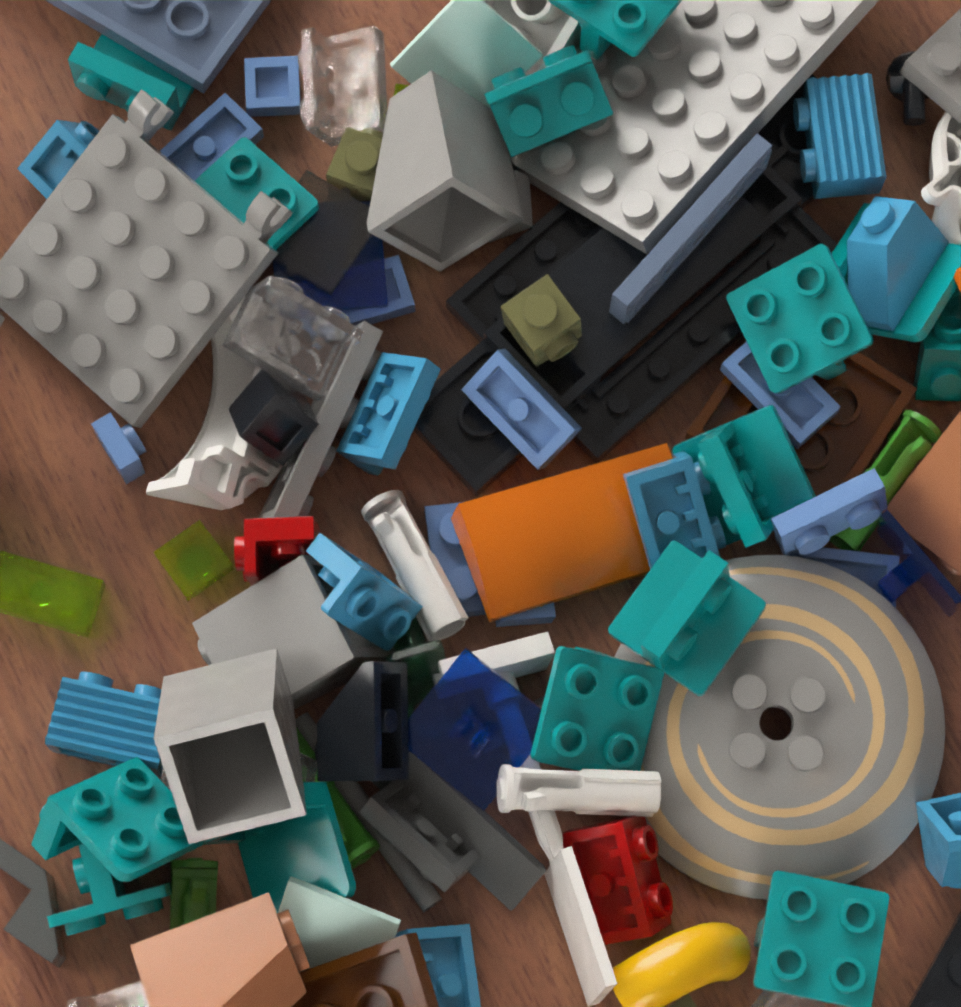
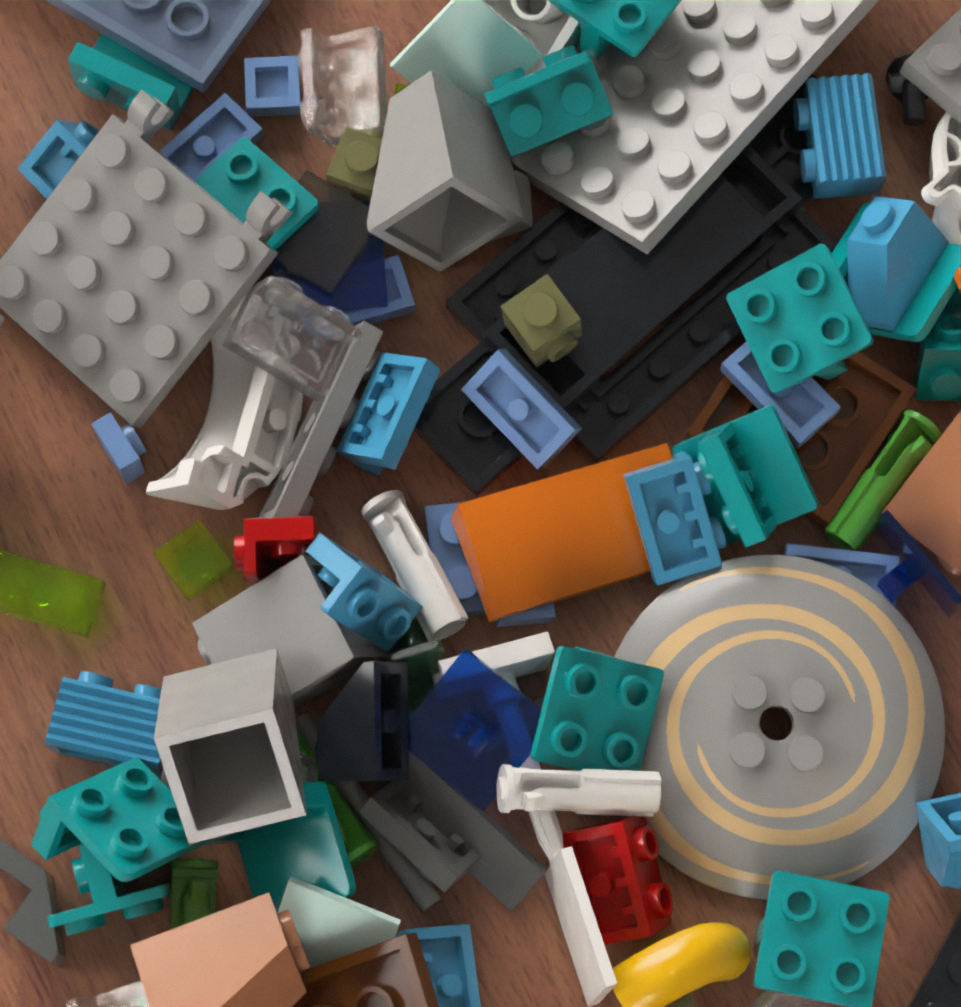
(273, 417): black panel -> none
(687, 617): teal bracket -> none
(690, 229): sand blue tile -> none
(816, 520): medium blue plate -> none

